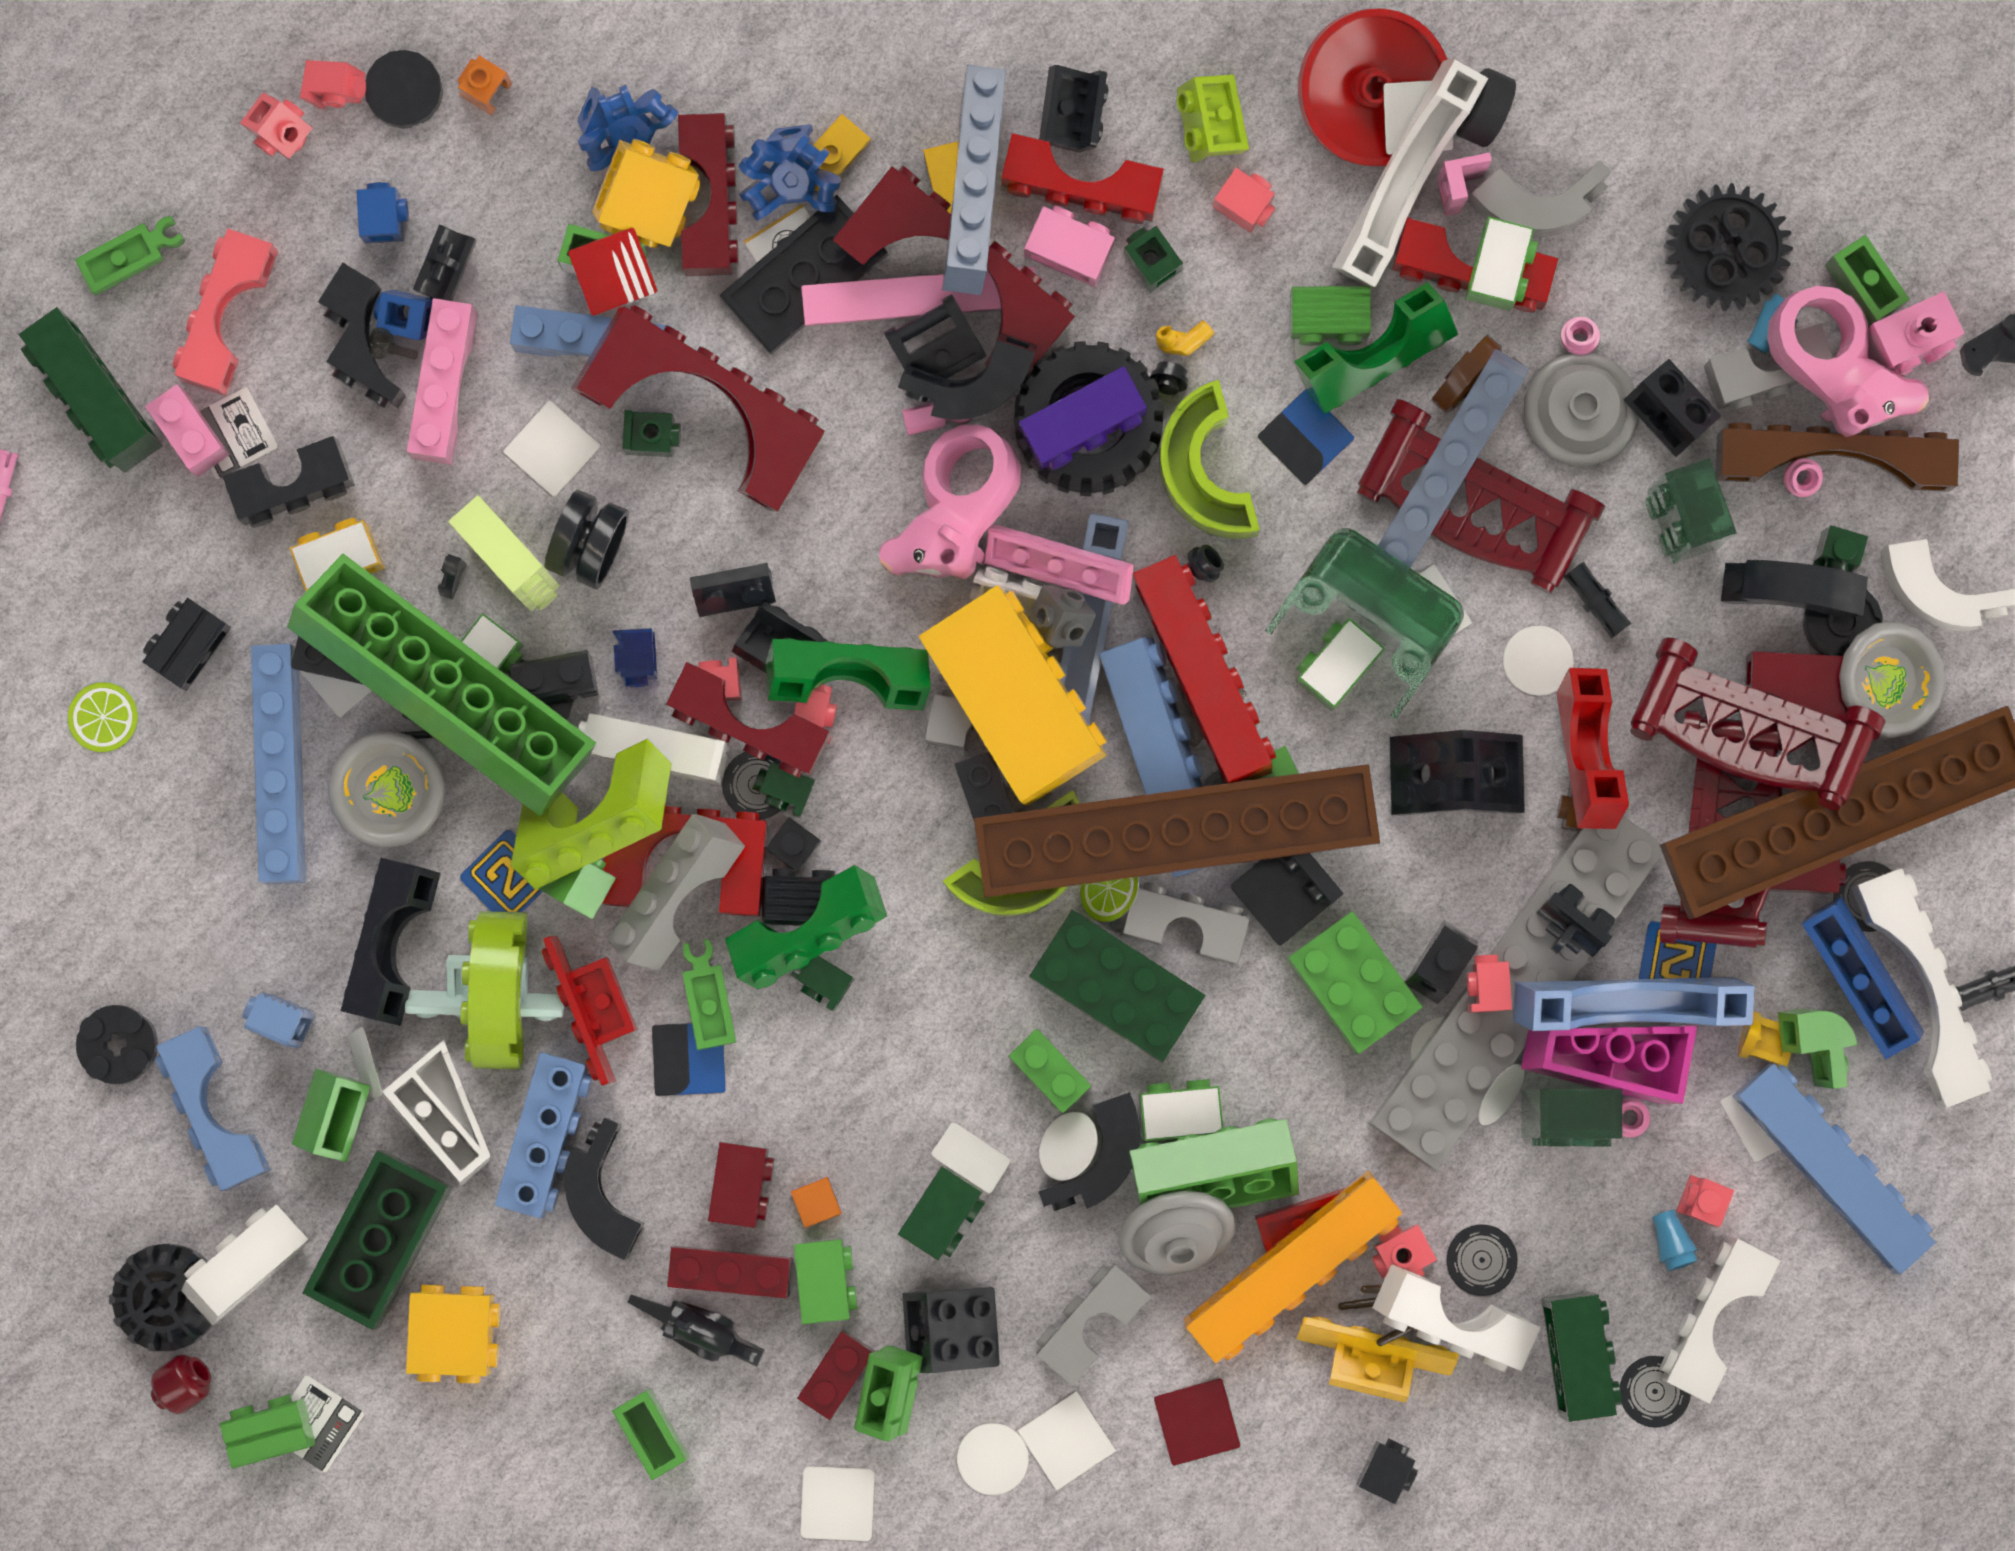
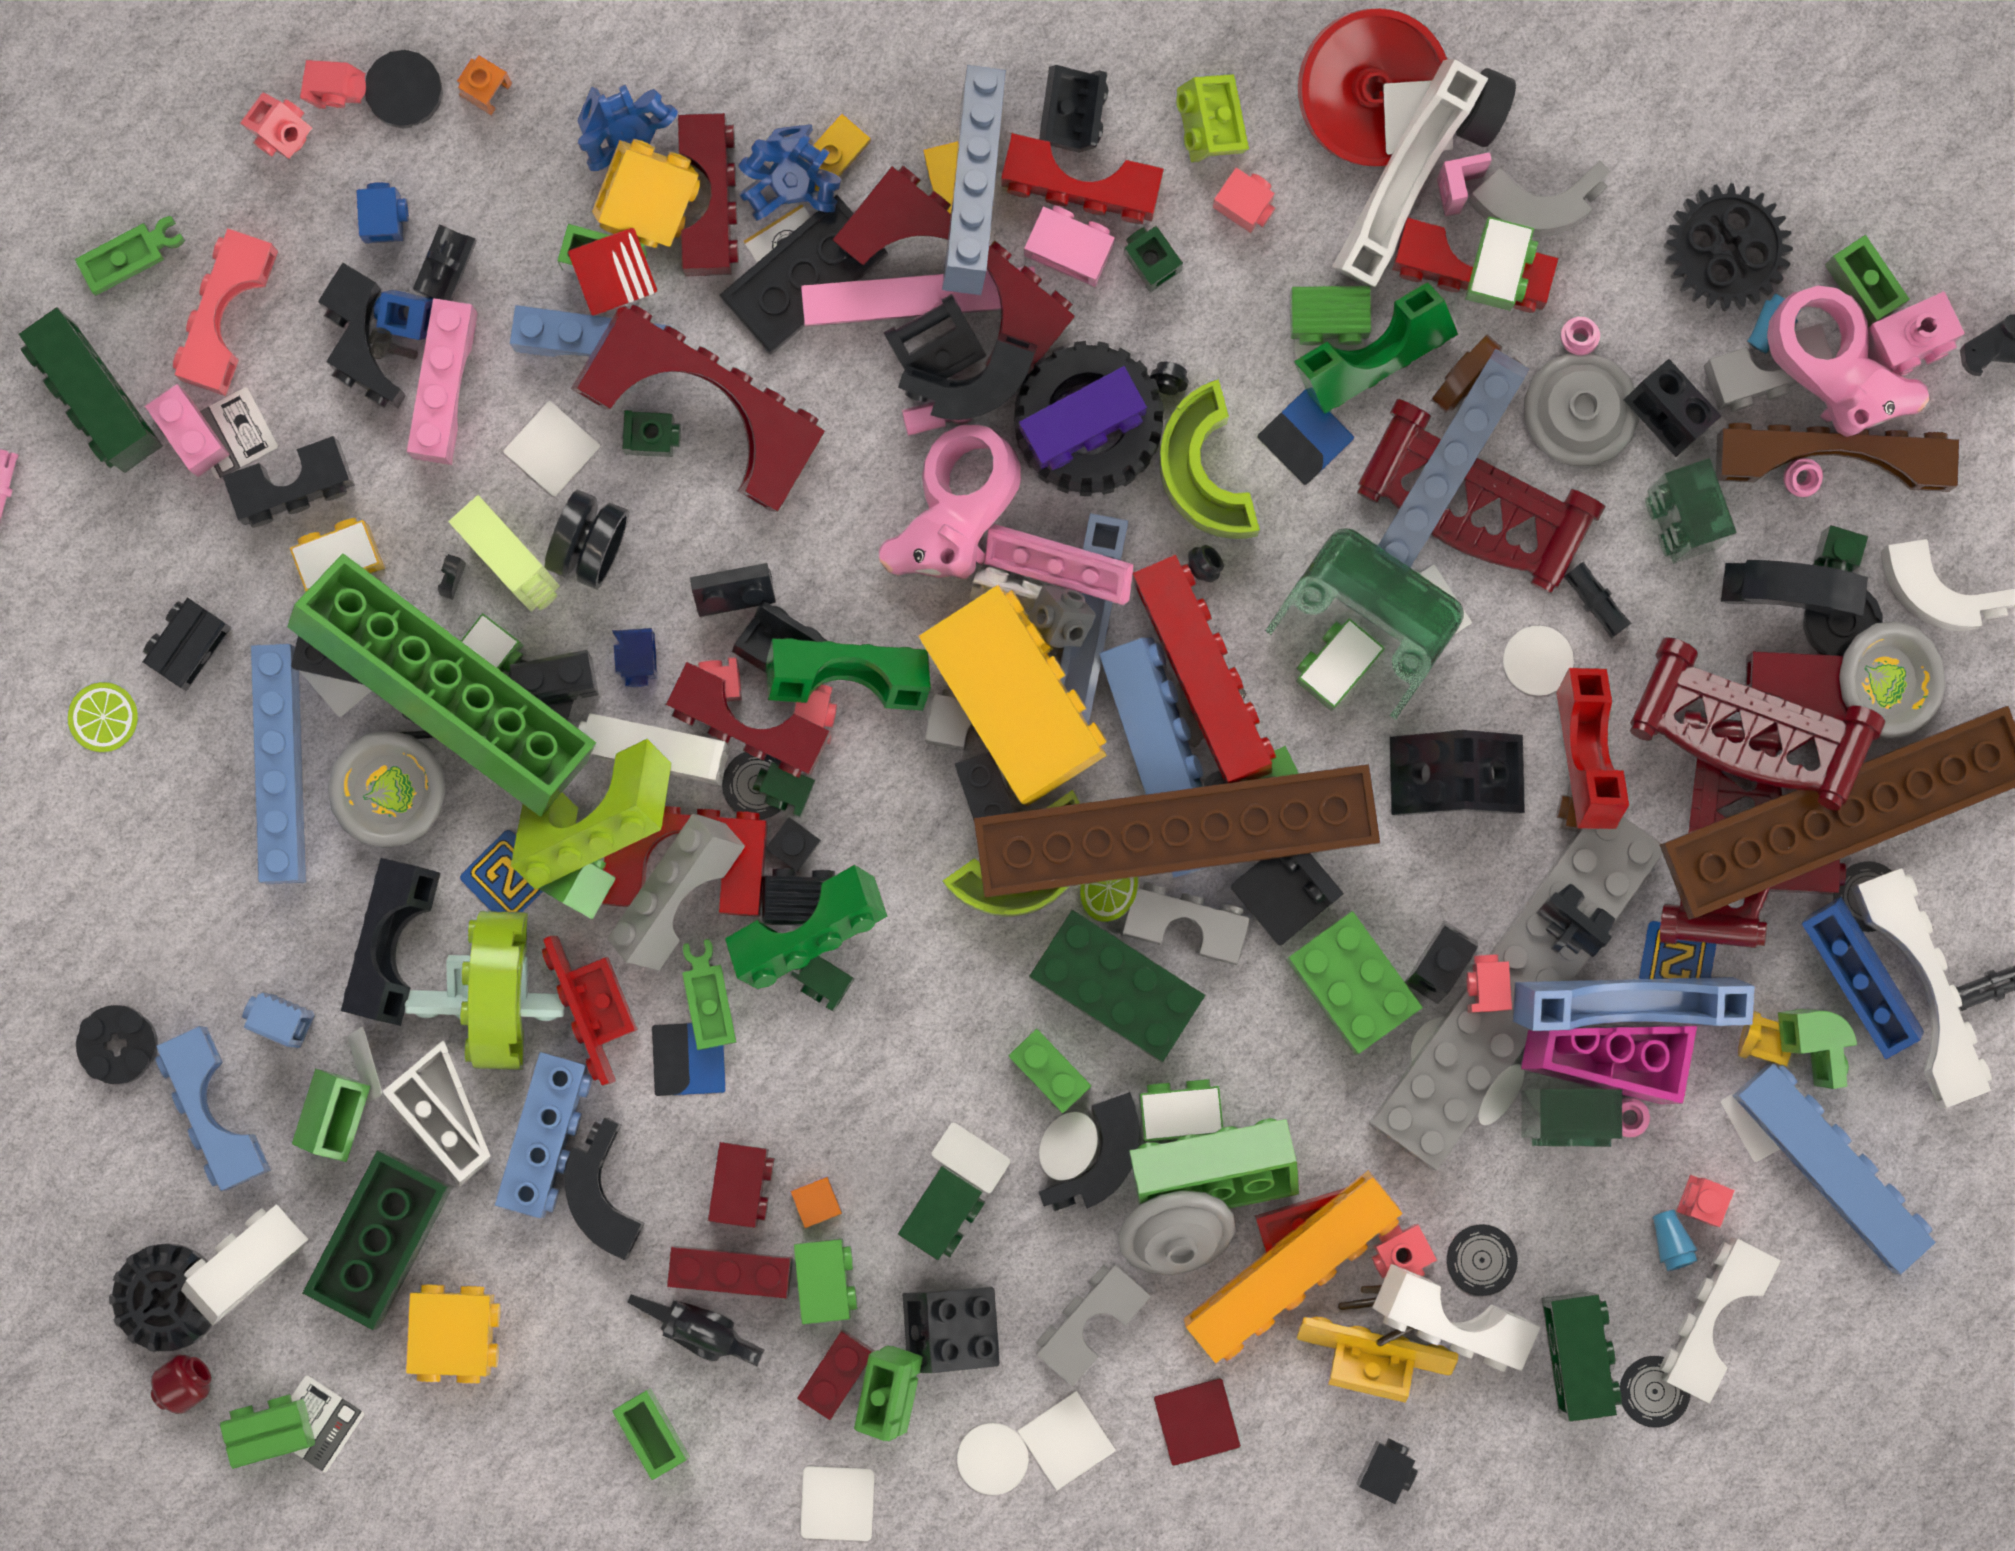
(1183, 343): yellow arm -> none

